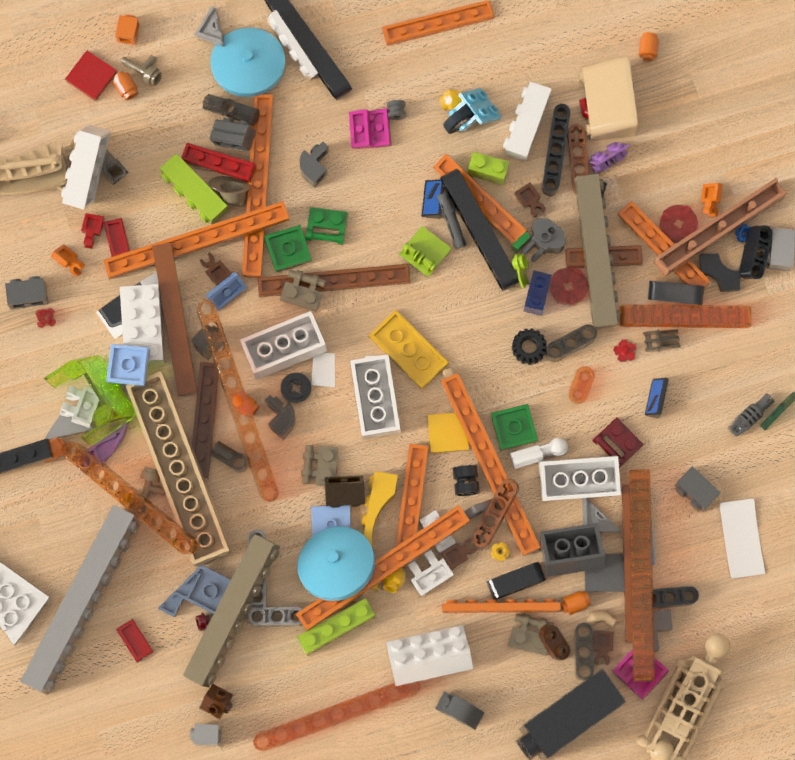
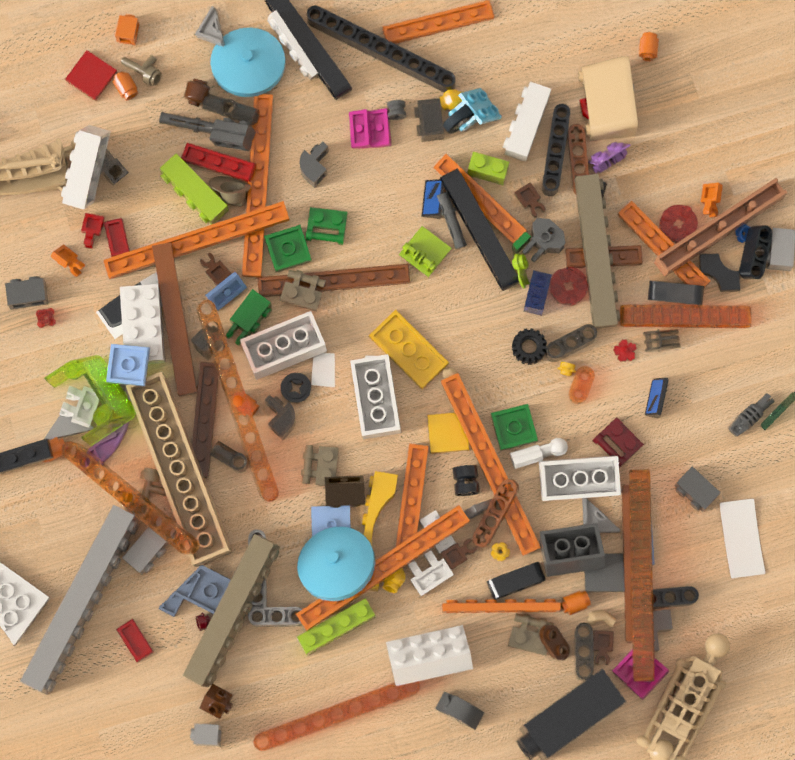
(147, 549): none -> light grey brick
(166, 118): none -> dark grey pin
(196, 91): none -> reddish brown head
(249, 315): none -> green hinge
(376, 41): none -> black beam
(430, 120): none -> clear smoke brick
(567, 368): none -> yellow plate

